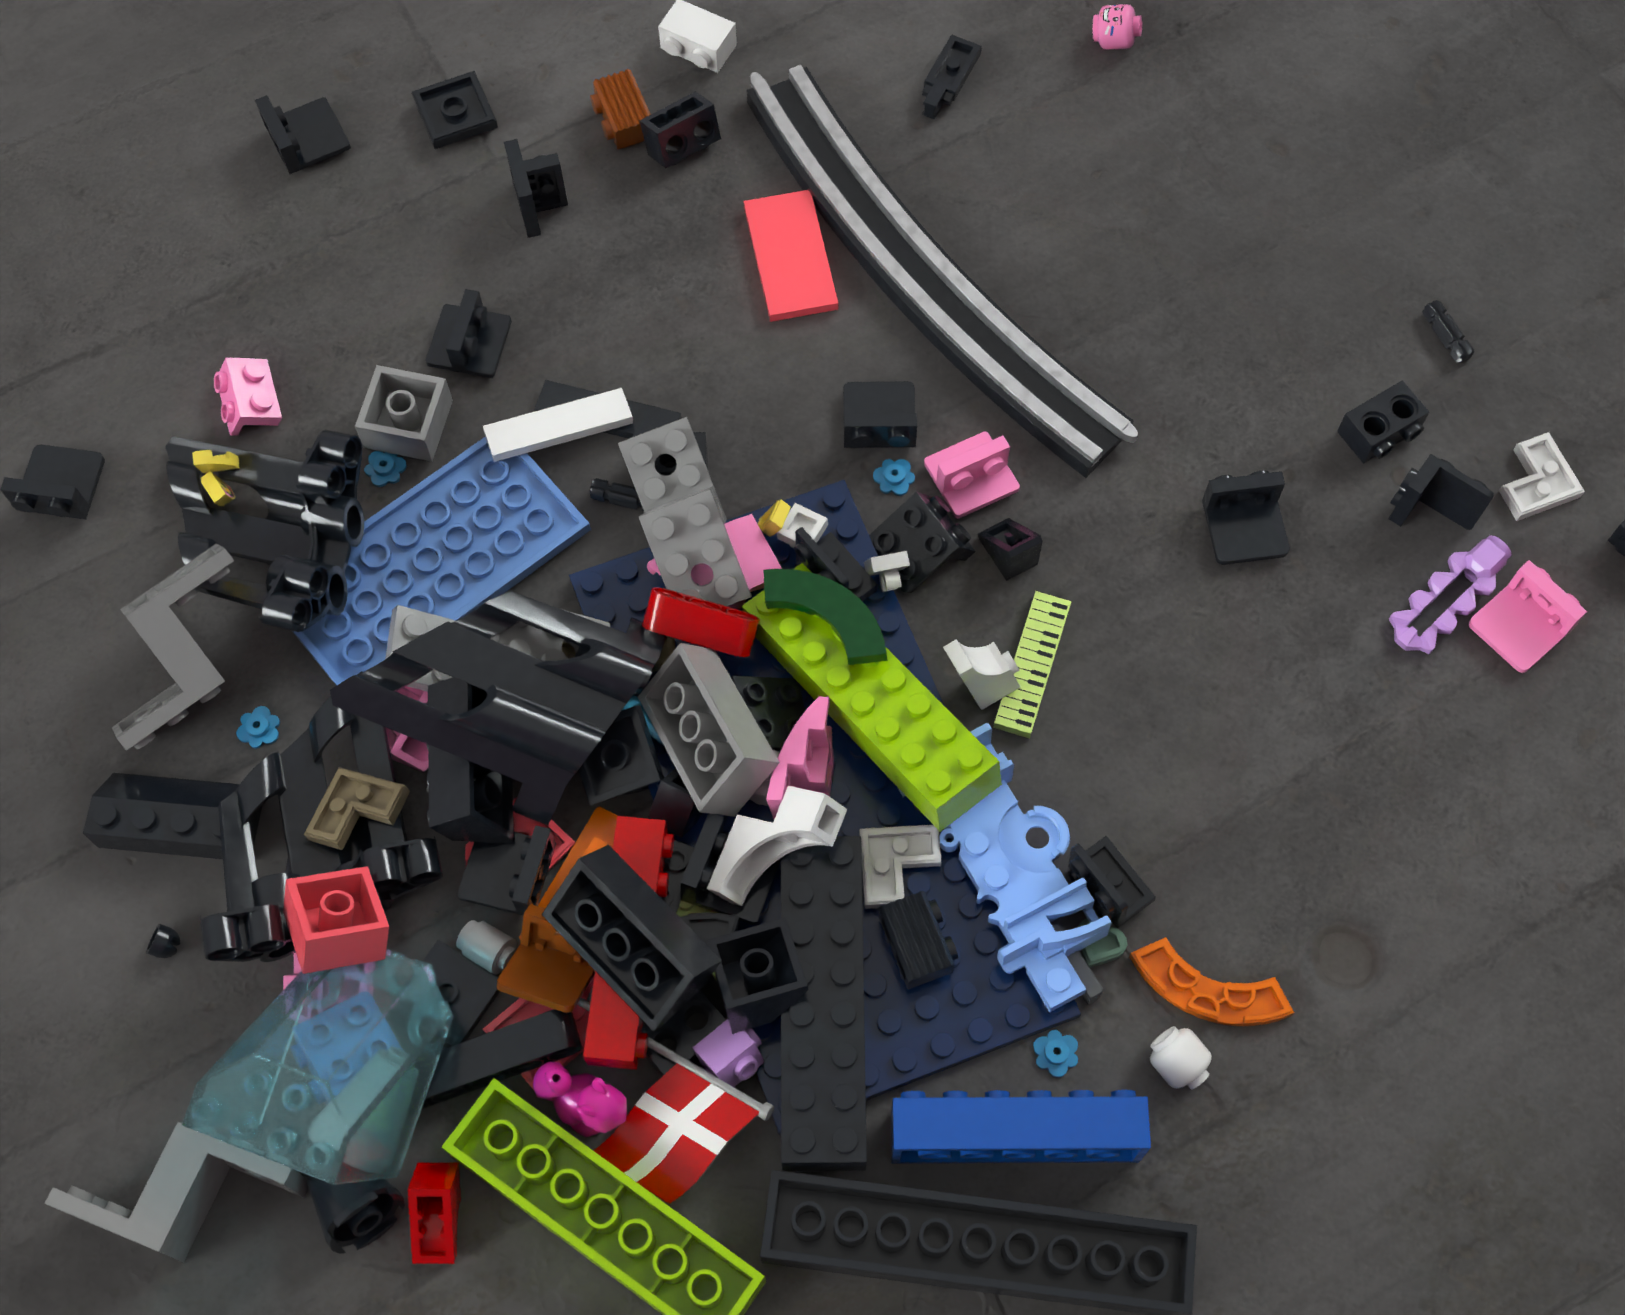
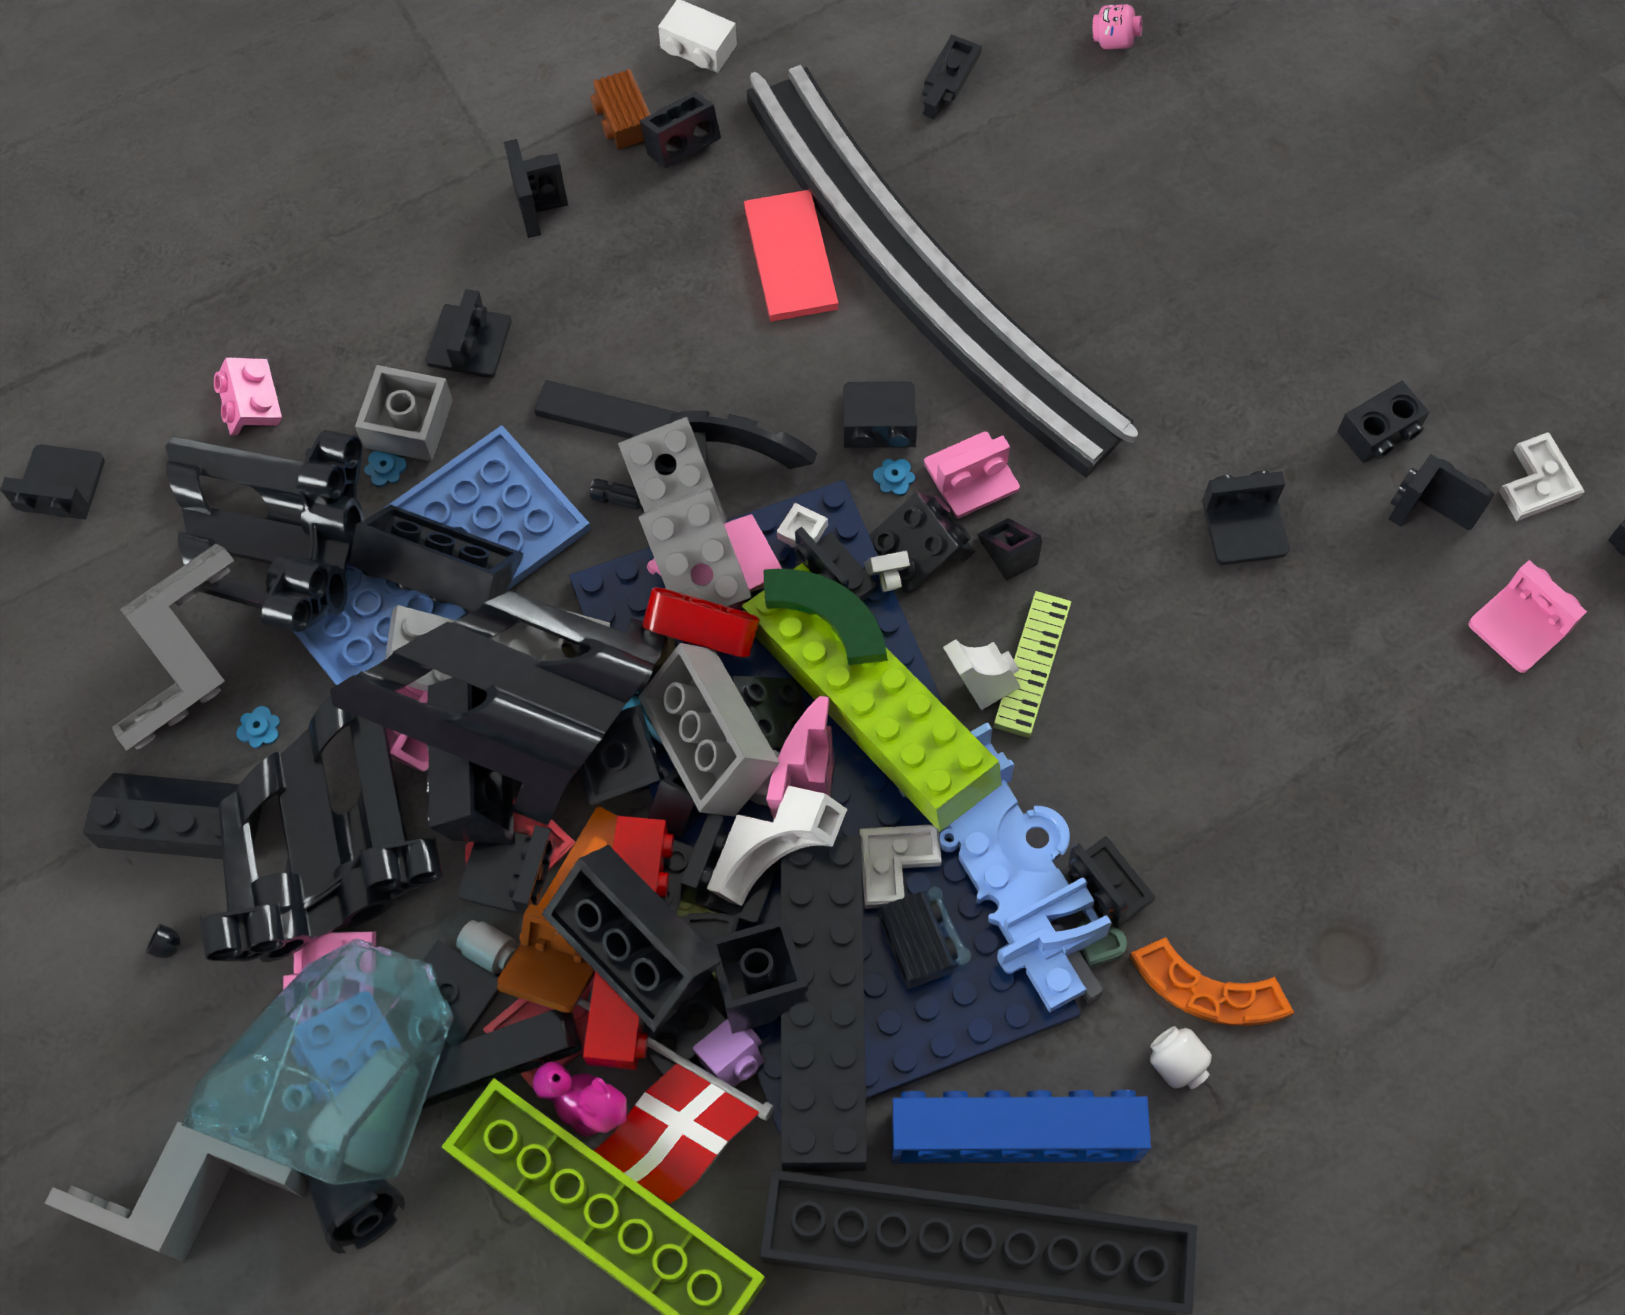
(206, 462): light yellow tile -> none
(217, 489): light yellow tile -> none
(304, 133): black bracket -> none
(335, 919): coral brick -> none
(352, 796): dark tan tile -> none
(433, 558): none -> black slope
(433, 1212): red arch -> none
(454, 109): black plate -> none
(557, 424): white tile -> none
(744, 433): none -> black tile
(774, 518): light yellow tile -> none
(964, 954): none -> clear light blue hinge
(1056, 1064): dark azure plant -> none
(1448, 331): black axle -> none
(1479, 566): lavender sword -> none

